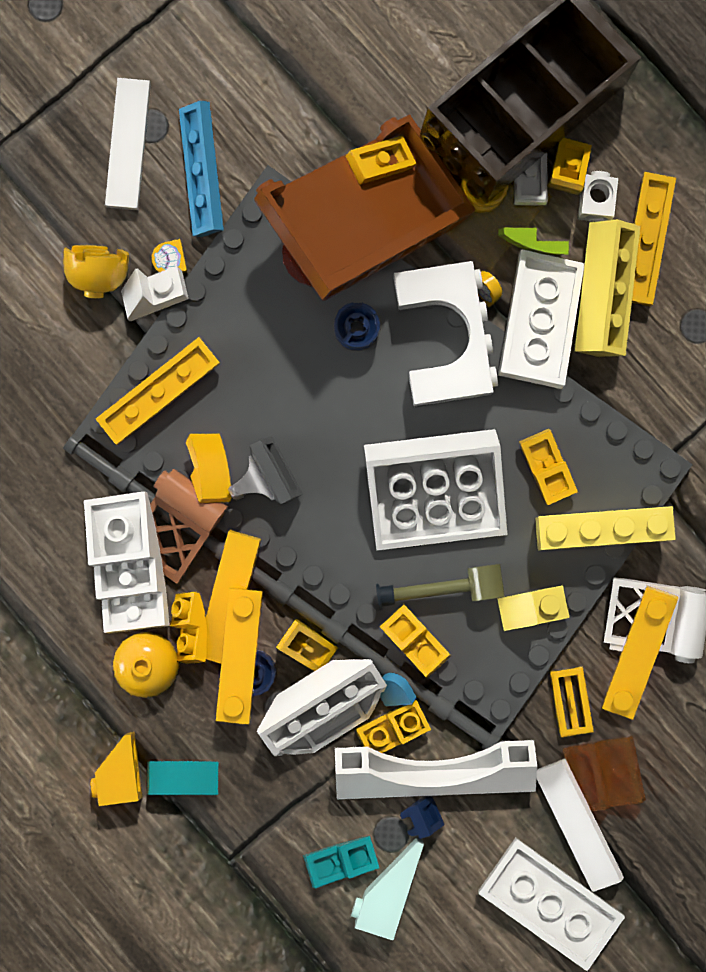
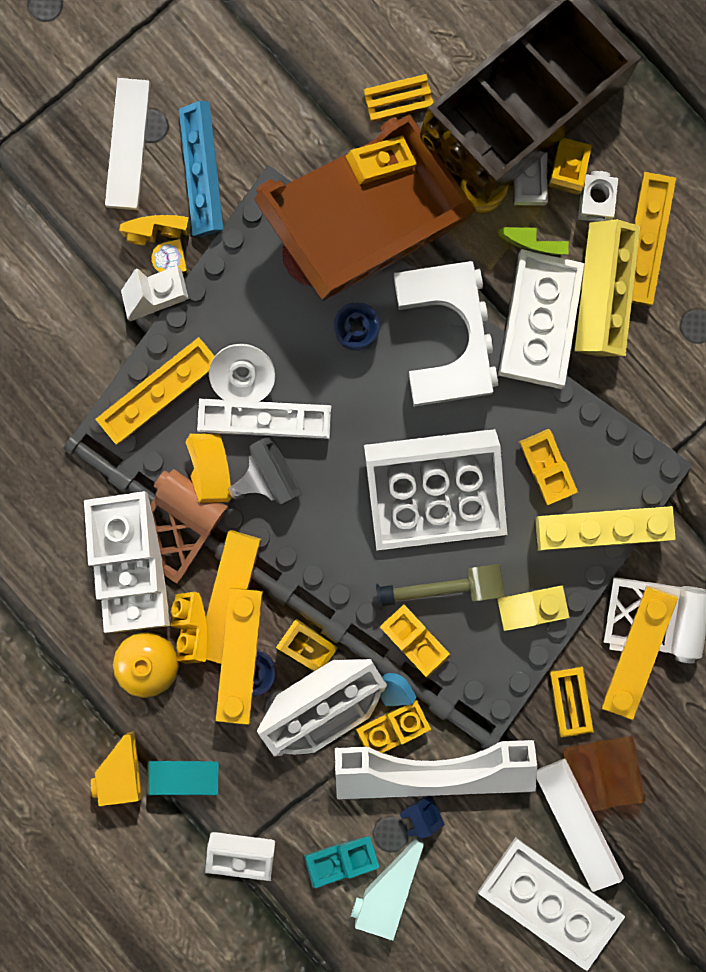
(95, 269): yellow cylinder -> none
(145, 228): none -> yellow slope
(239, 386): none -> white dish
(240, 856): none -> white slope
(264, 419): none -> white plate
(396, 86): none -> yellow tile
(491, 289): yellow tile -> none

